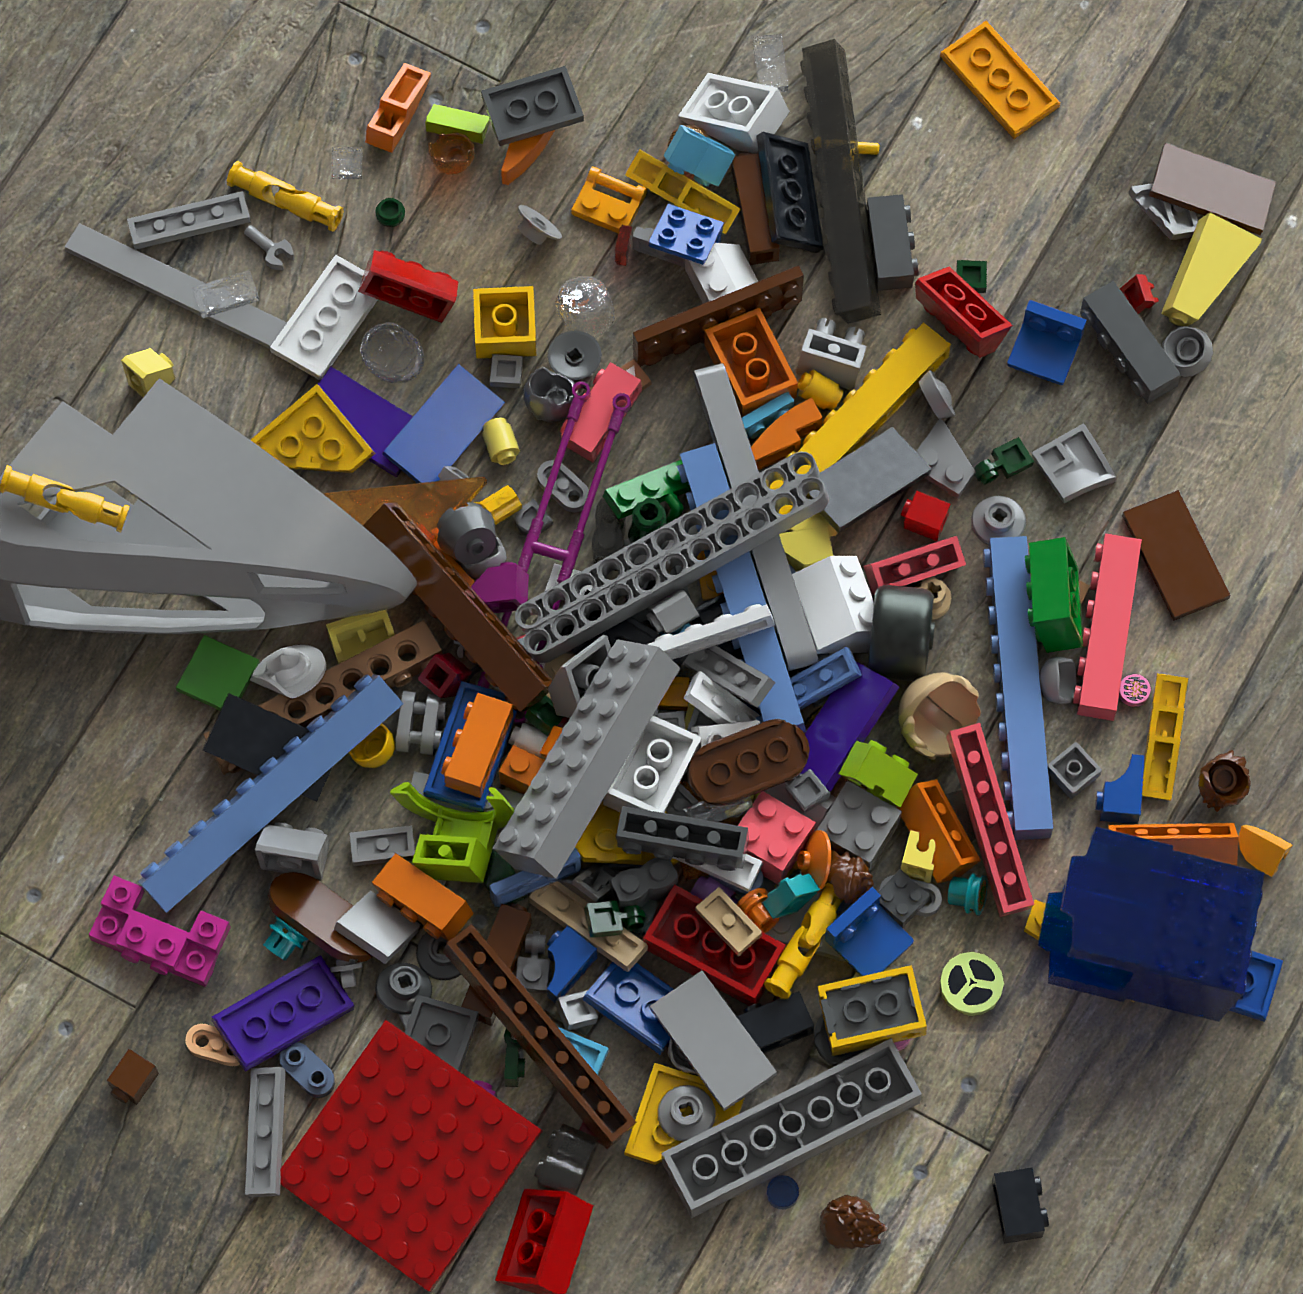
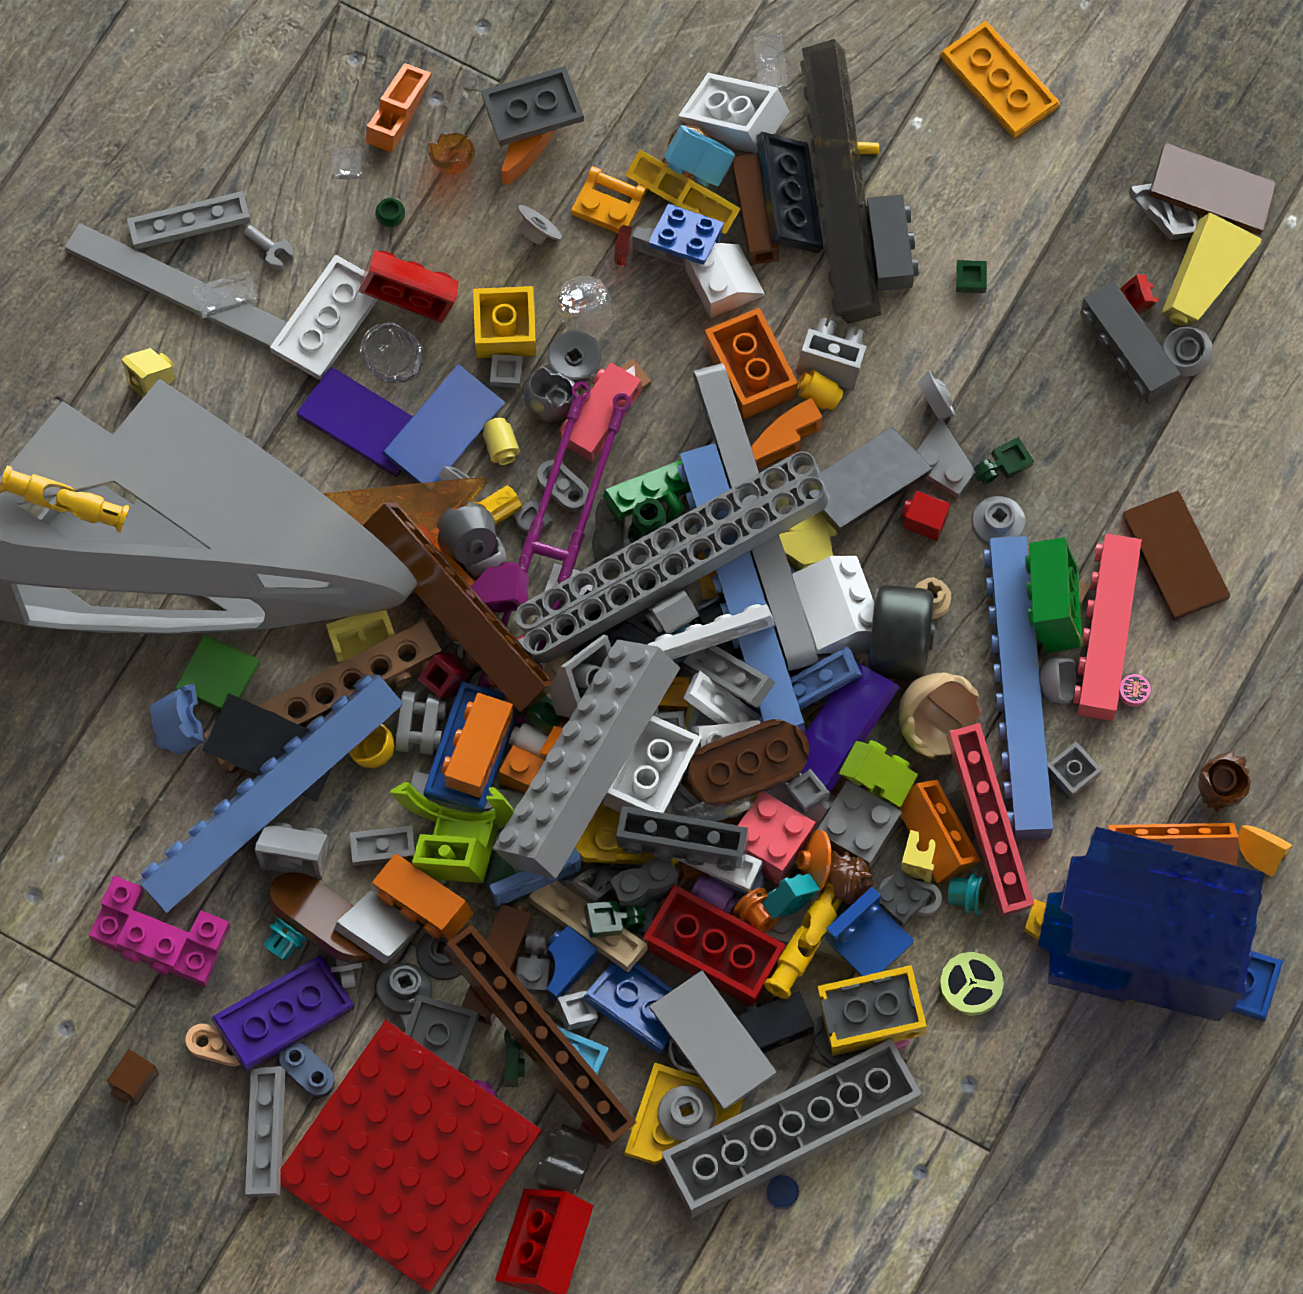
(175, 722): none -> medium blue cylinder
(291, 670): white hat -> none
(297, 202): yellow piece -> none
(314, 436): yellow plate -> none
(451, 120): lime slope -> none
(689, 327): reddish brown plate -> none
(728, 921): tan plate -> none
(761, 418): medium azure plate -> none
(851, 1223): reddish brown hair -> none
(874, 401): yellow brick -> none
(915, 564): coral brick -> none
(962, 311): red slope -> none
(1019, 1205): black brick -> none
(1047, 342): blue bracket -> none
(1074, 464): light grey plate -> none
(1122, 798): blue arch -> none
(1164, 736): yellow slope -> none

